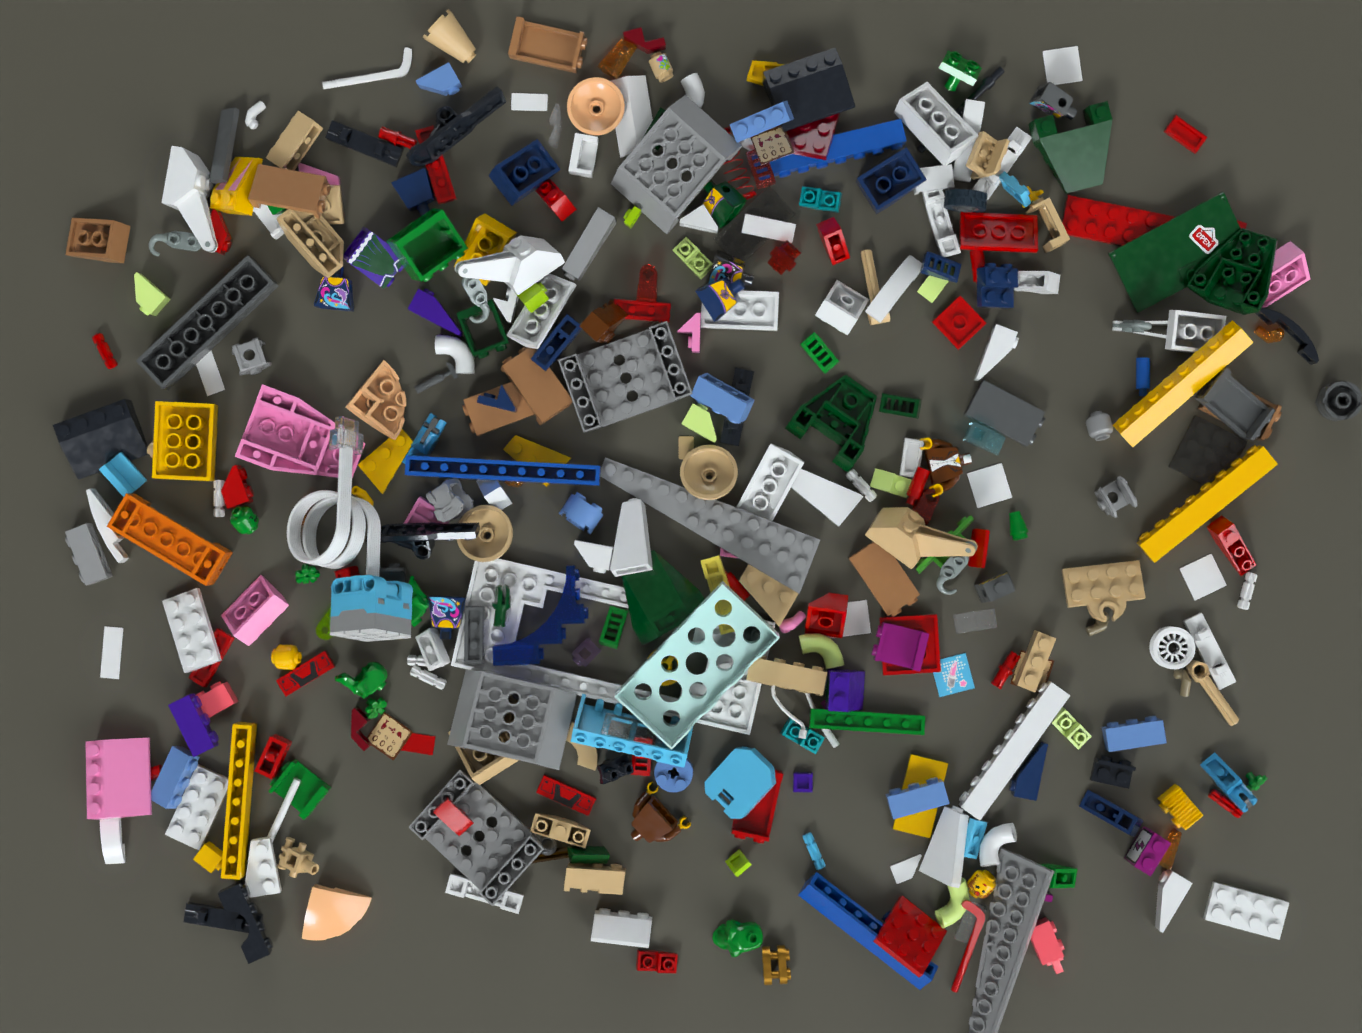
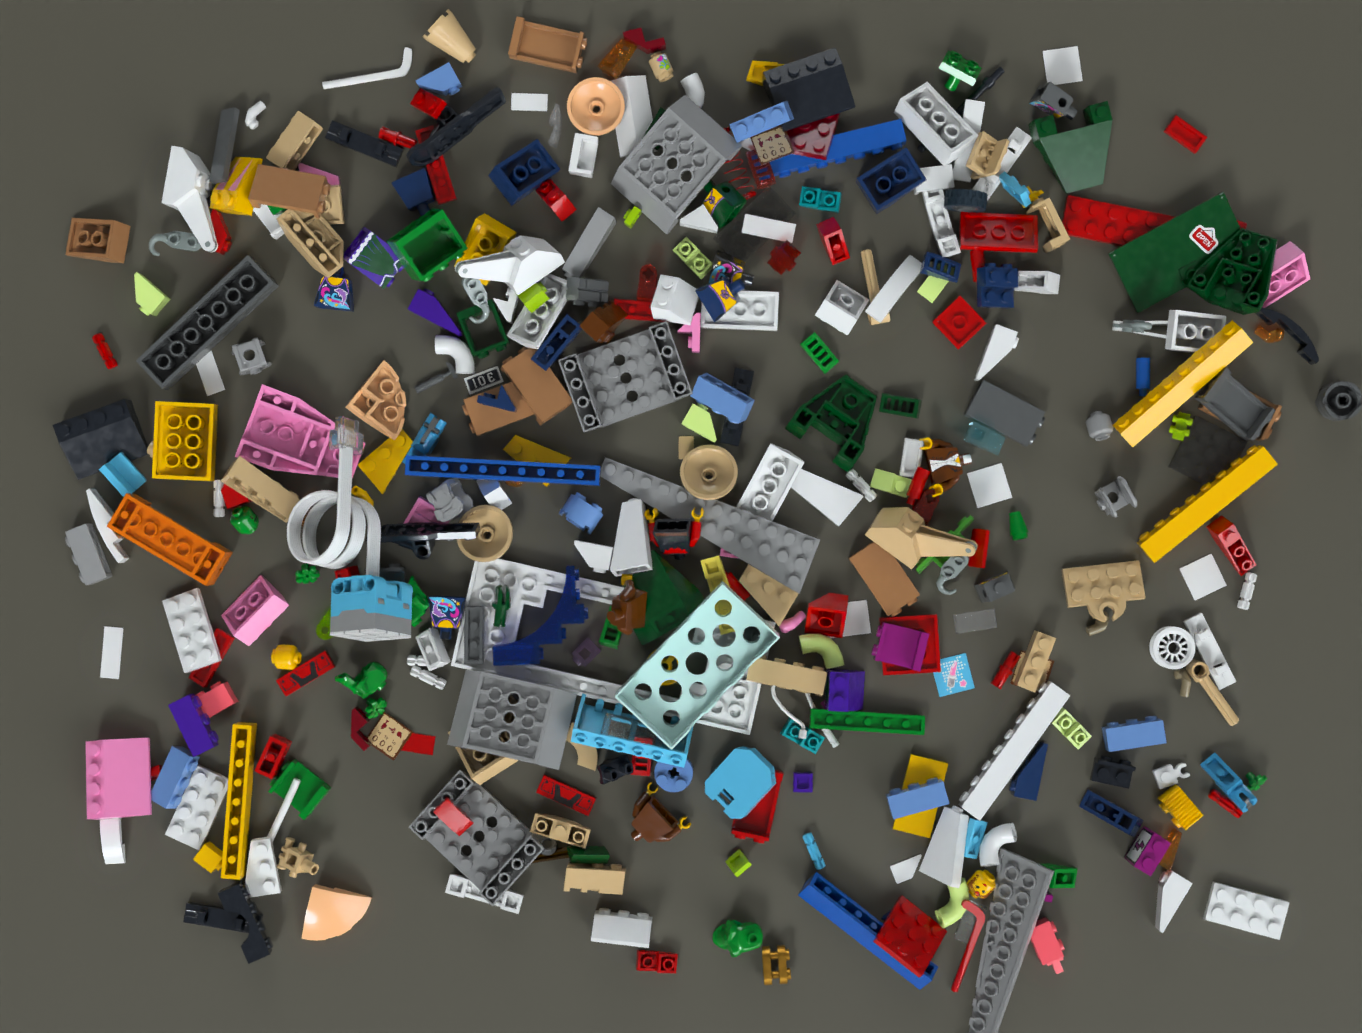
(260, 488): none -> tan wedge
(428, 103): none -> red plate
(483, 380): none -> sticker
(587, 290): none -> dark grey brick
(628, 607): none -> reddish brown torso
(674, 300): none -> white slope
(674, 535): none -> torso
(1167, 776): none -> white plate
(1180, 429): none -> lime piece

